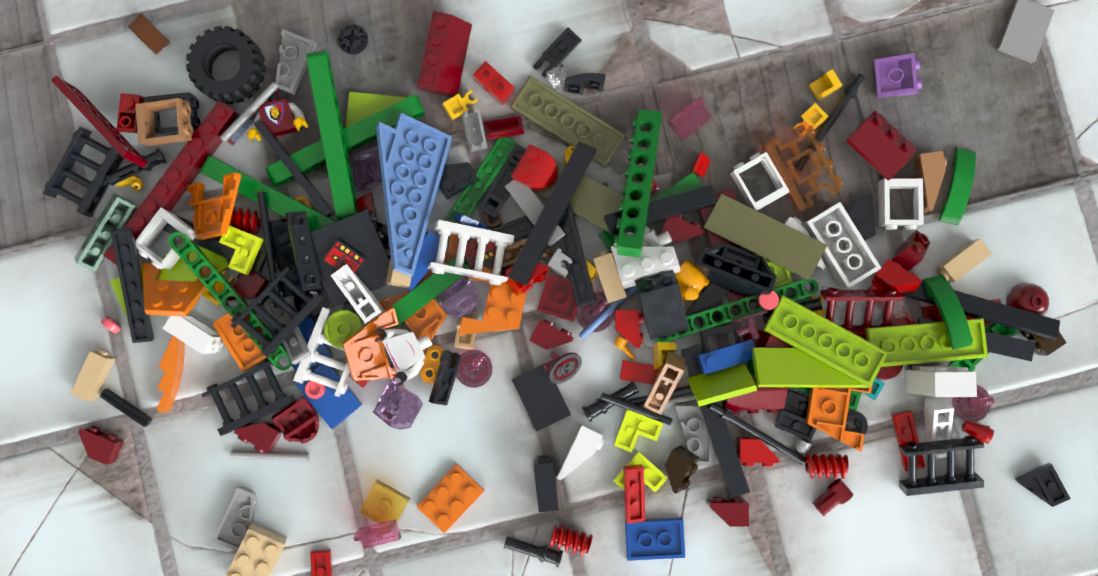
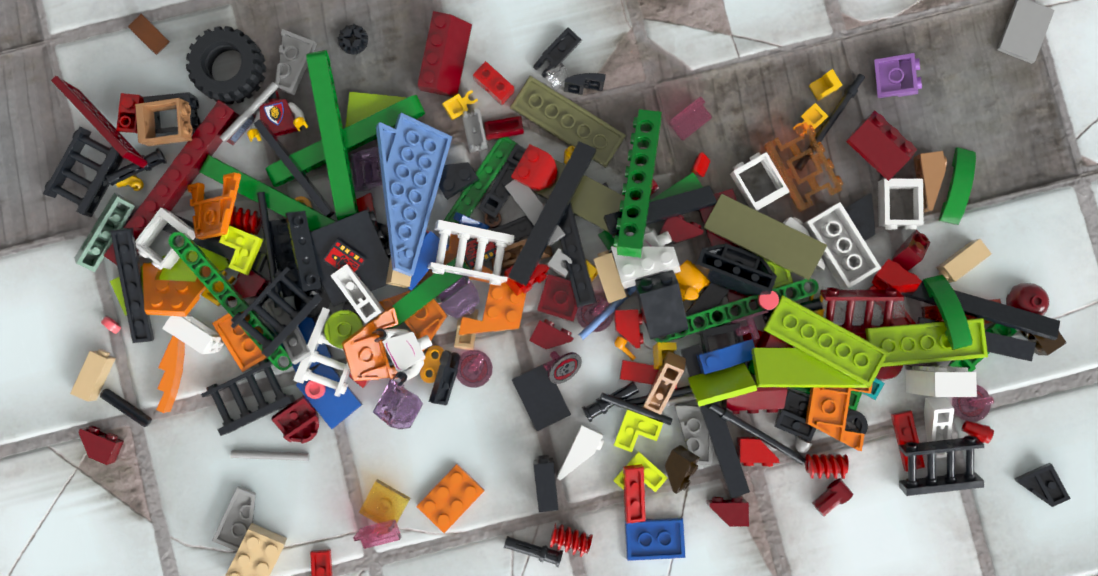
(262, 435): dark red slope -> none

